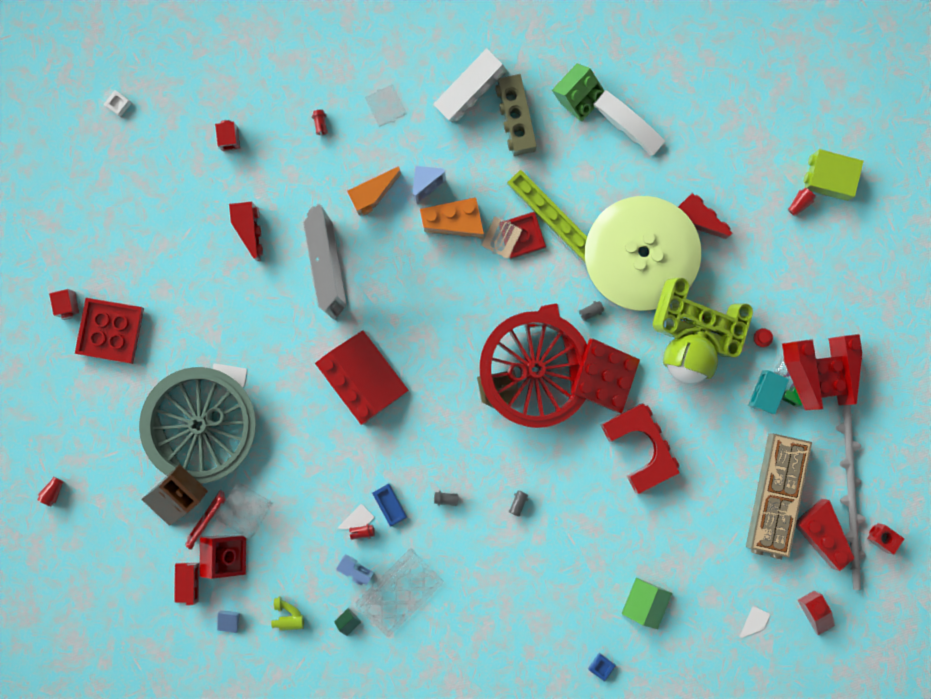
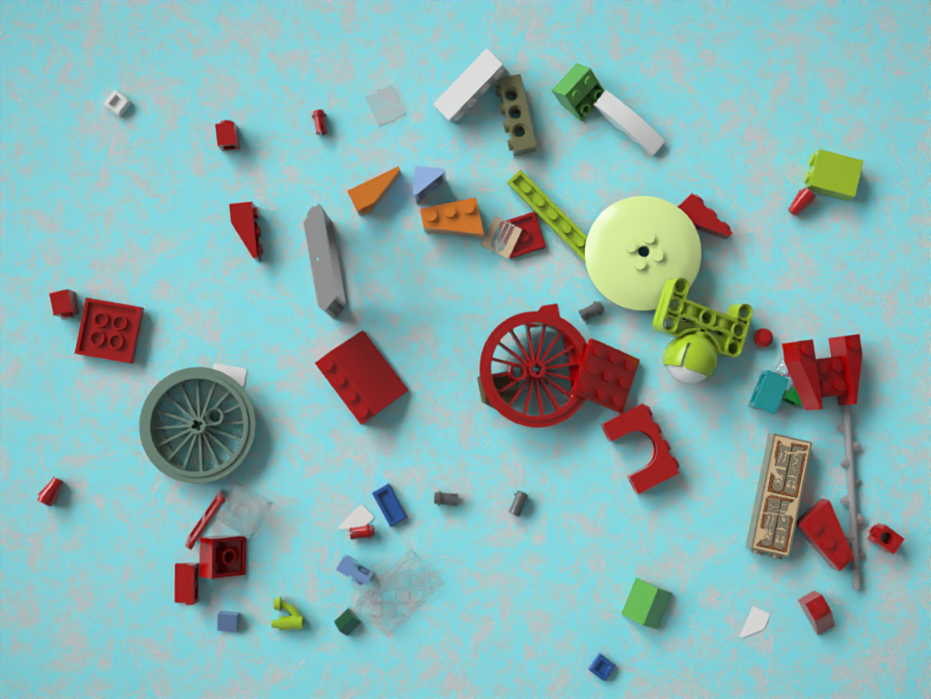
(175, 495): reddish brown slope -> none

